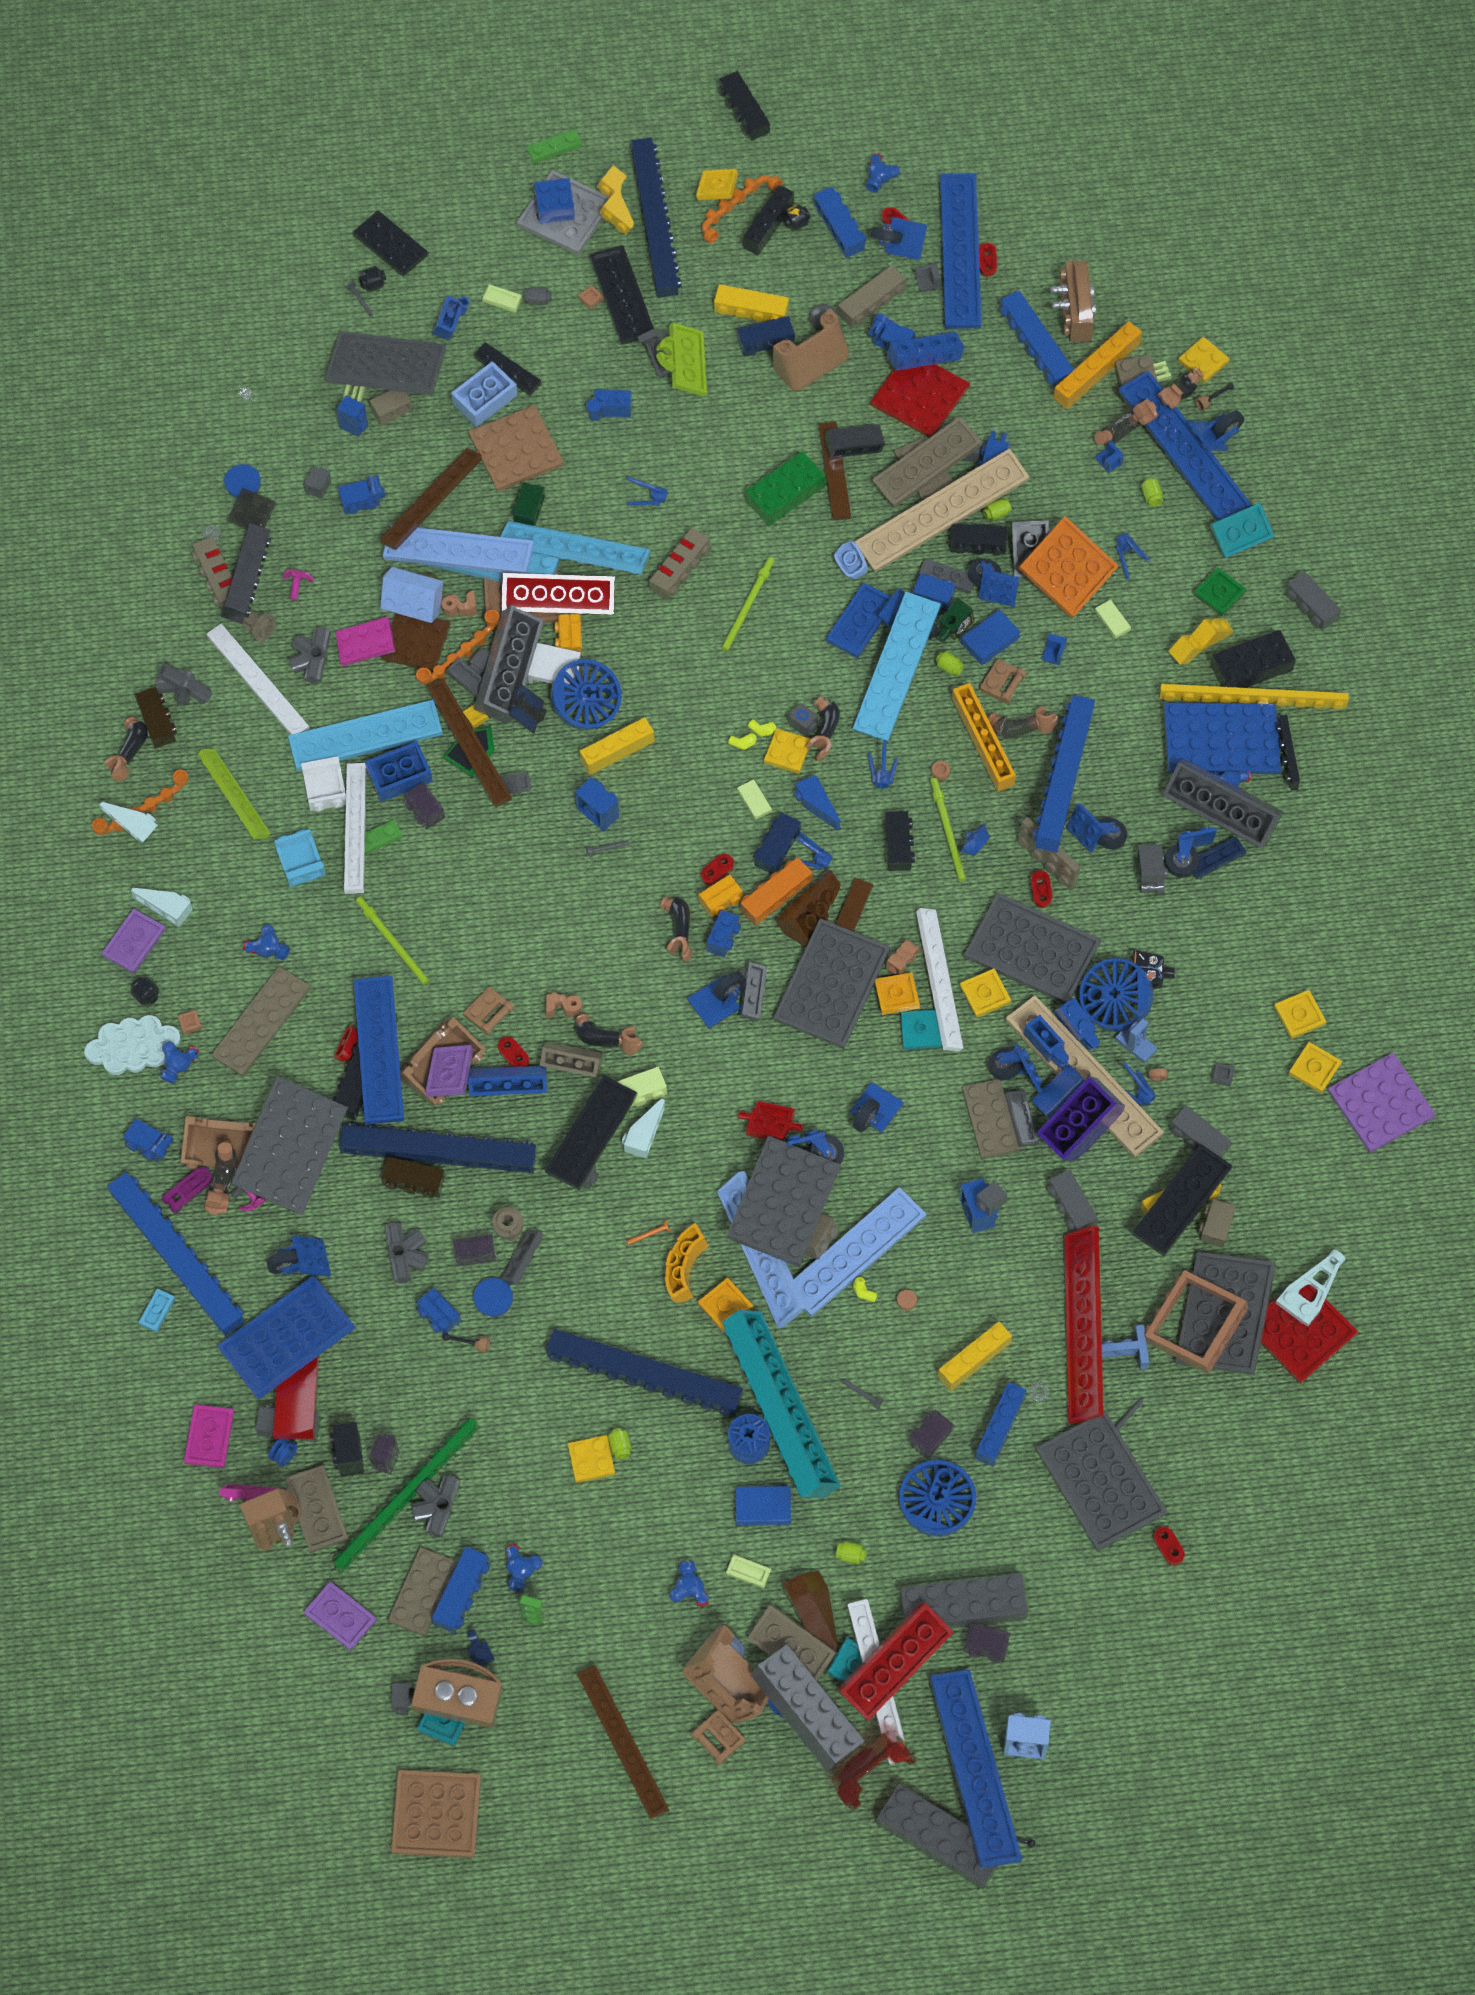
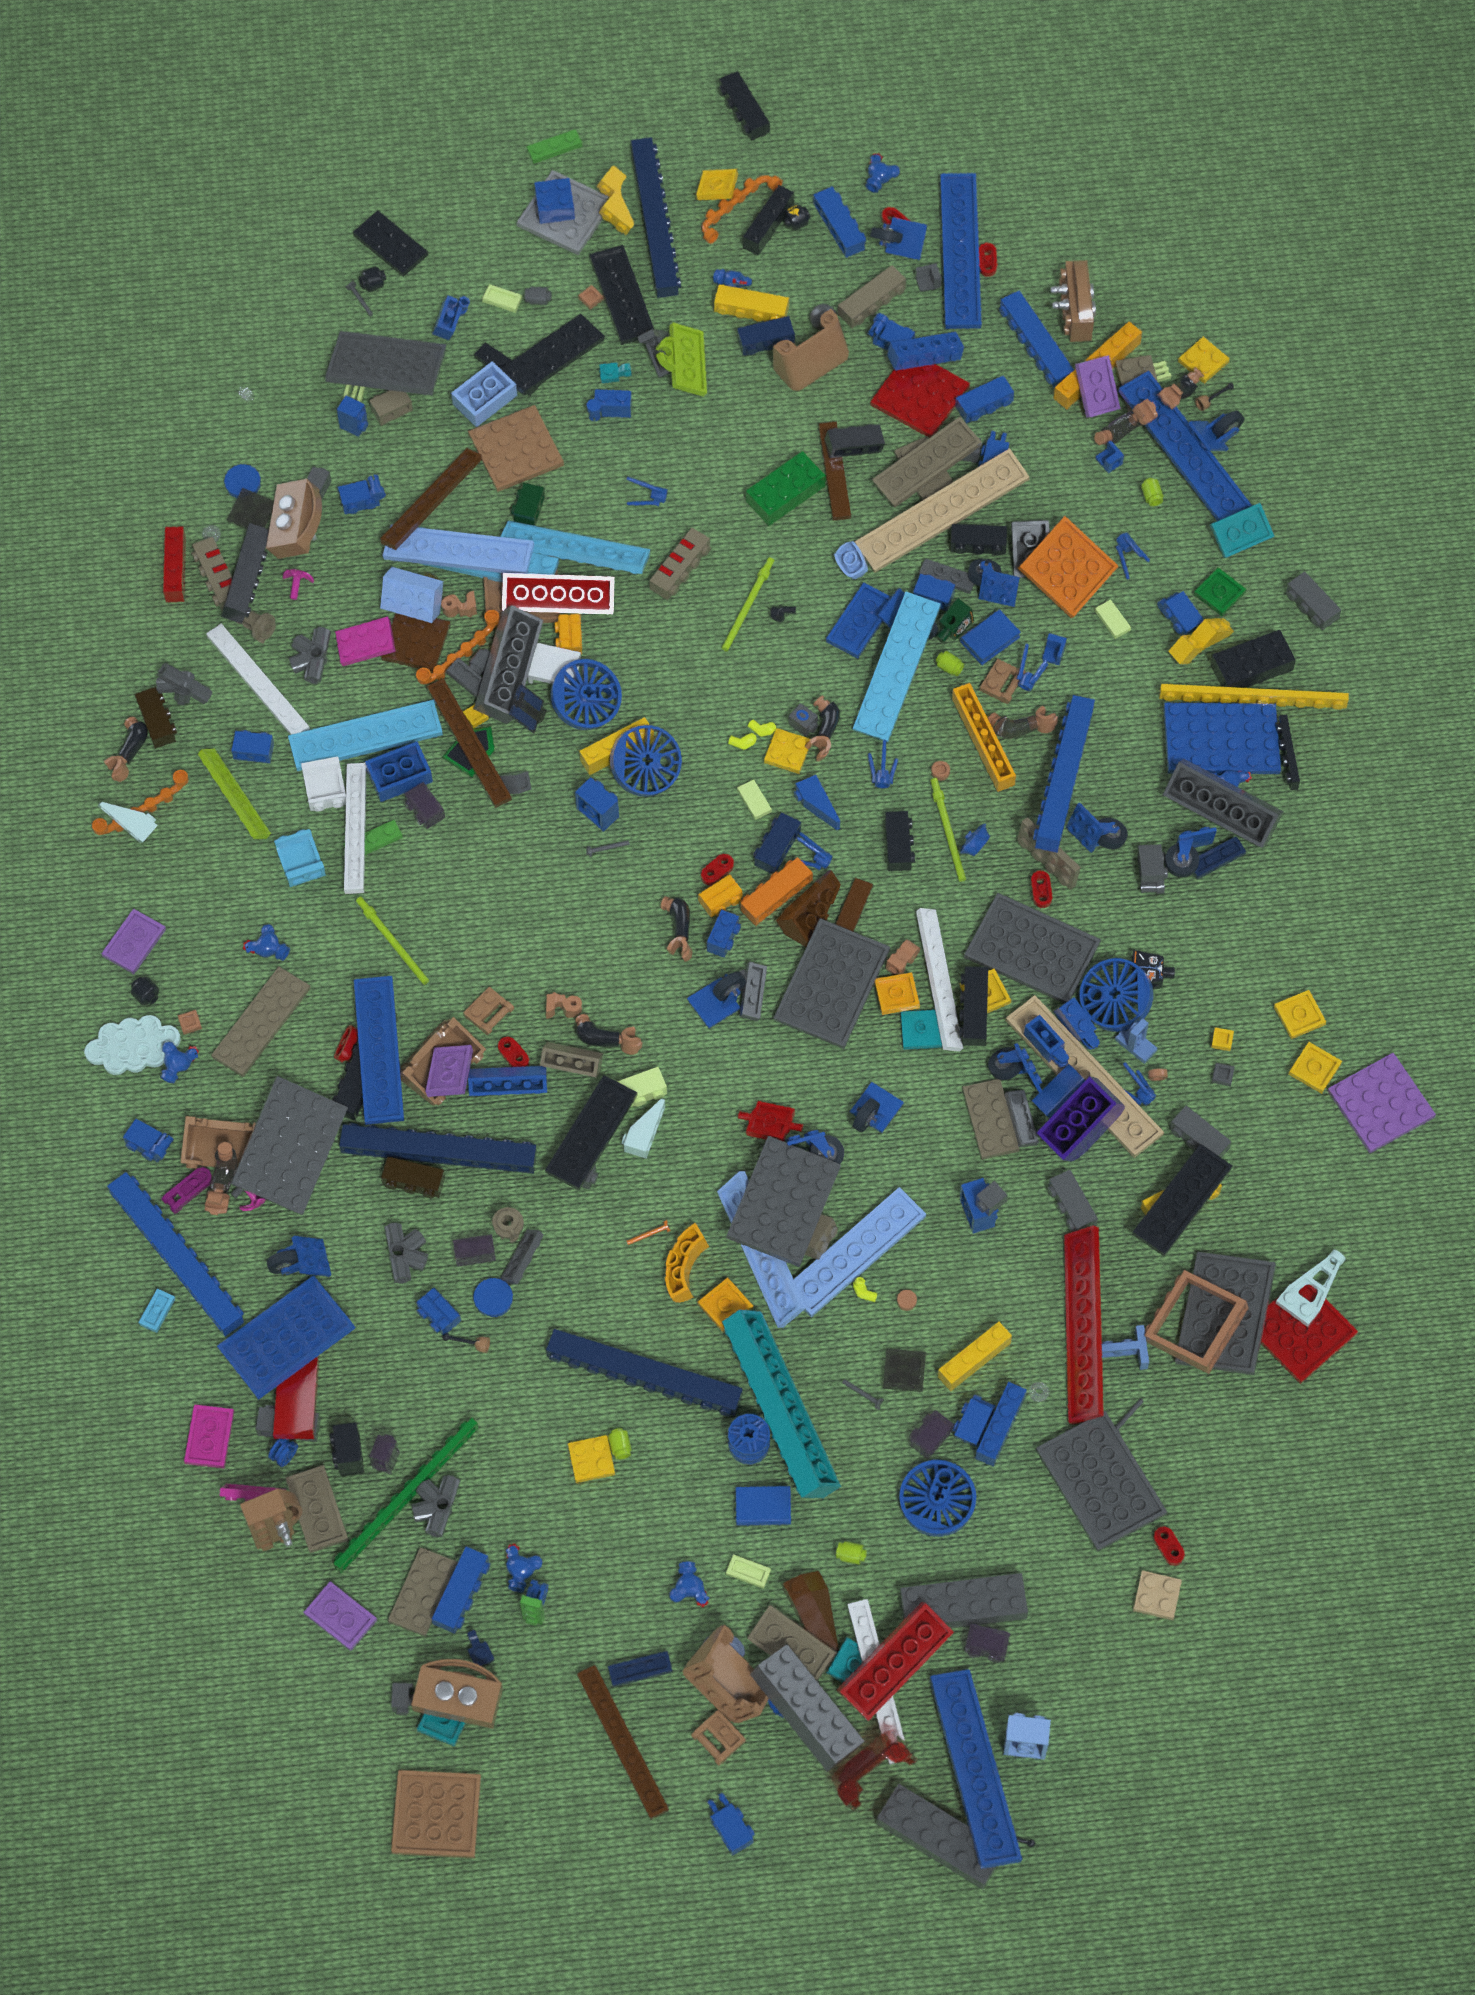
(166, 904): light aqua slope -> none
(174, 564): none -> red brick
(252, 746): none -> blue brick
(294, 518): none -> medium nougat piece
(538, 1590): none -> blue wheel
(553, 354): none -> black plate
(611, 372): none -> teal plate
(618, 759): none -> blue piece
(640, 1669): none -> dark blue plate
(730, 1826): none -> blue hinge
(731, 278): none -> blue animal
(778, 612): none -> black plate
(904, 1370): none -> clear smoke plate
(974, 1421): none -> blue hinge
(975, 1006): none -> black brick
(984, 399): none -> blue brick
(997, 509): lime brick -> none
(1027, 680): none -> blue plant
(1097, 386): none -> medium lavender plate
(1157, 1595): none -> tan plate
(1181, 613): none -> blue hinge
(1218, 1223): dark tan brick -> none
(1222, 1039): none -> yellow plate

